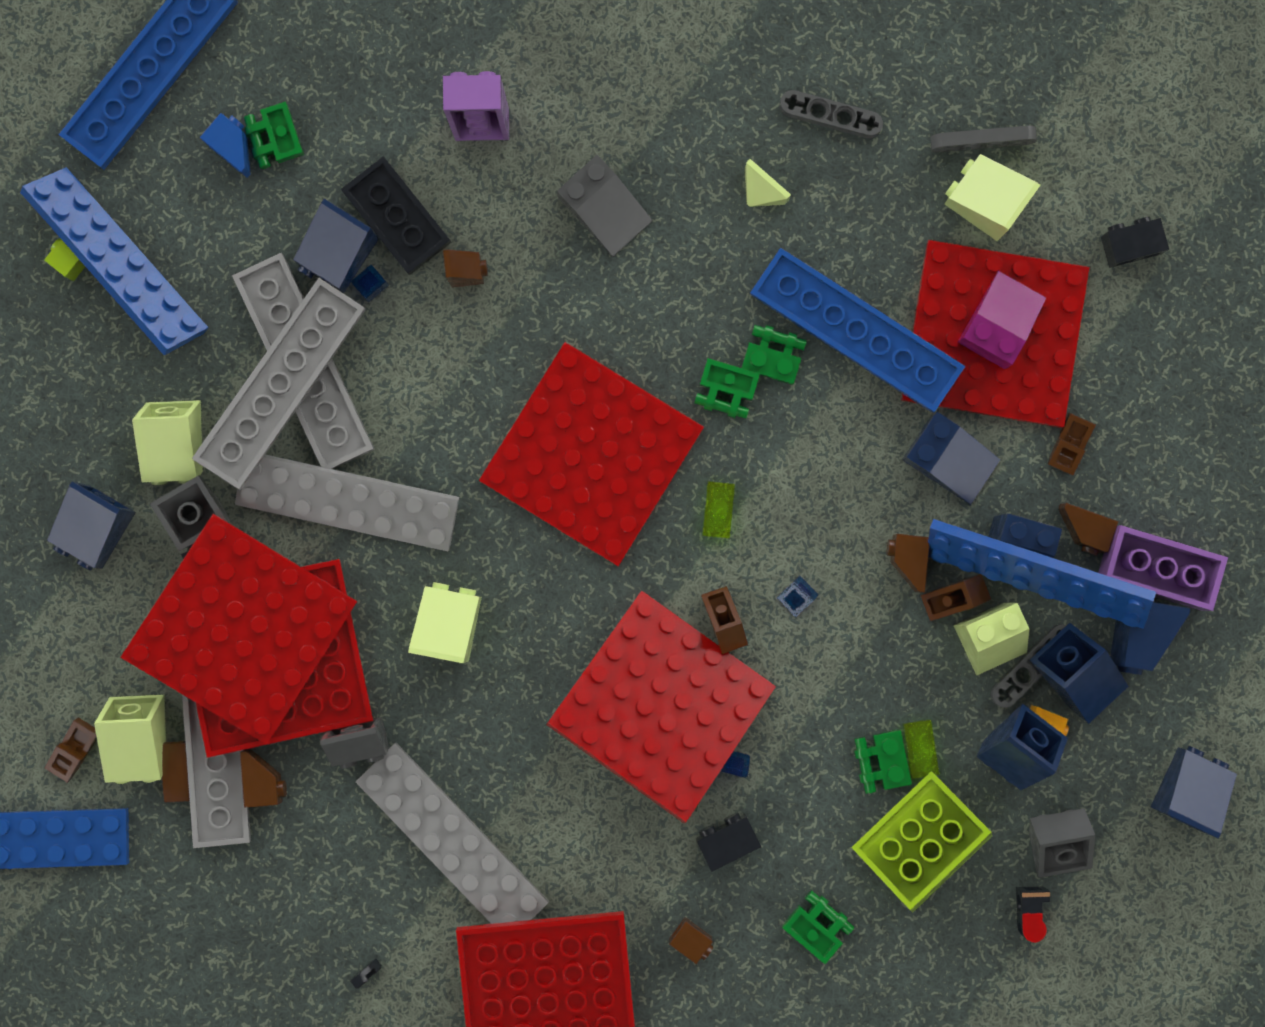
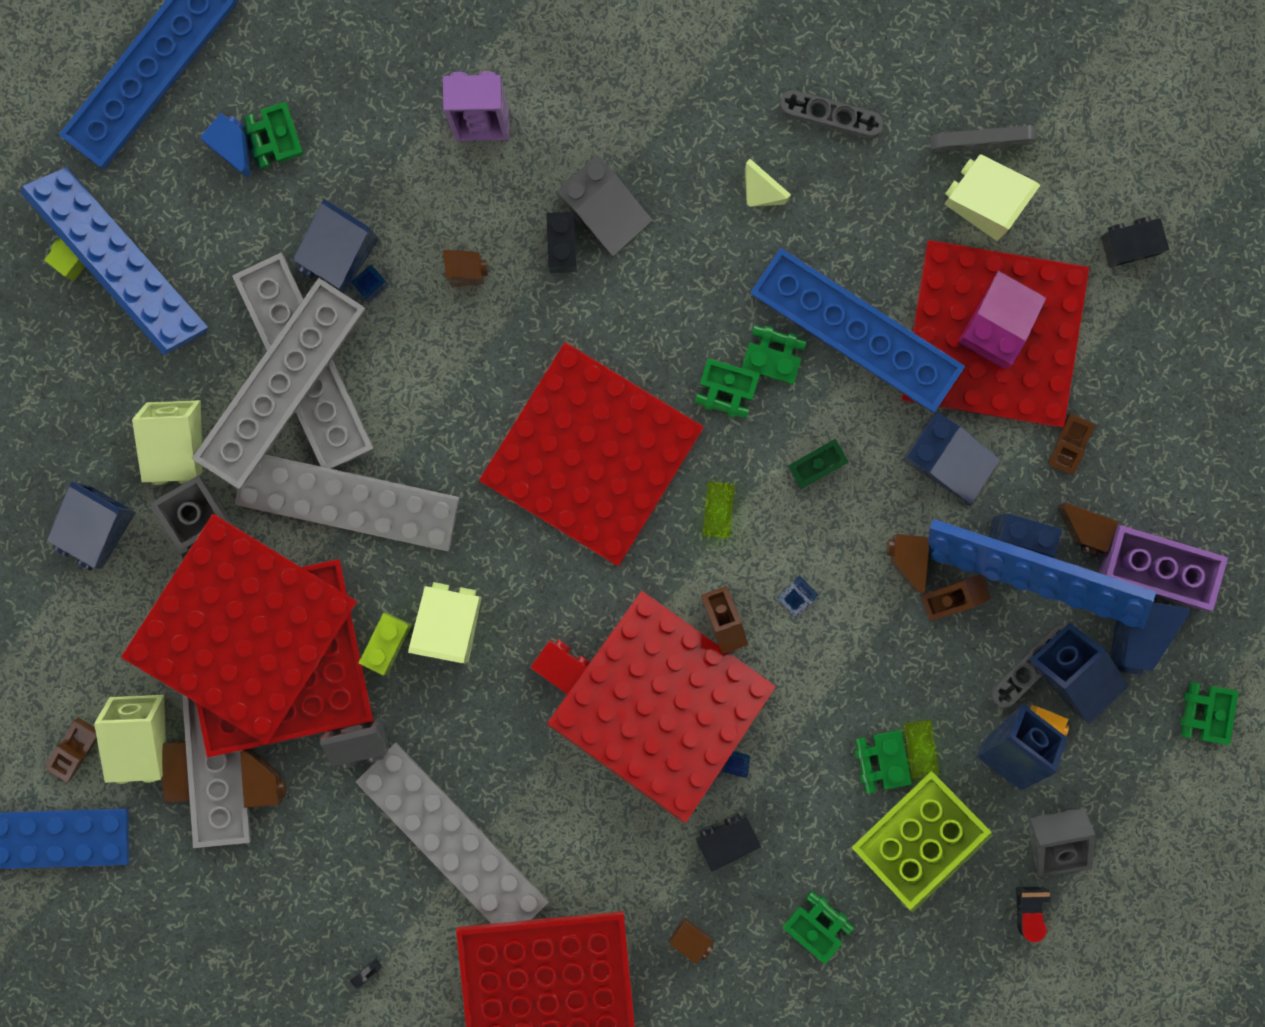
(385, 644): none -> lime brick
(396, 215): black plate -> none
(559, 666): none -> red brick
(561, 242): none -> black brick
(817, 464): none -> dark green plate
(994, 636): yellowish green slope -> none
(1196, 791): slope -> none
(1217, 715): none -> green plate

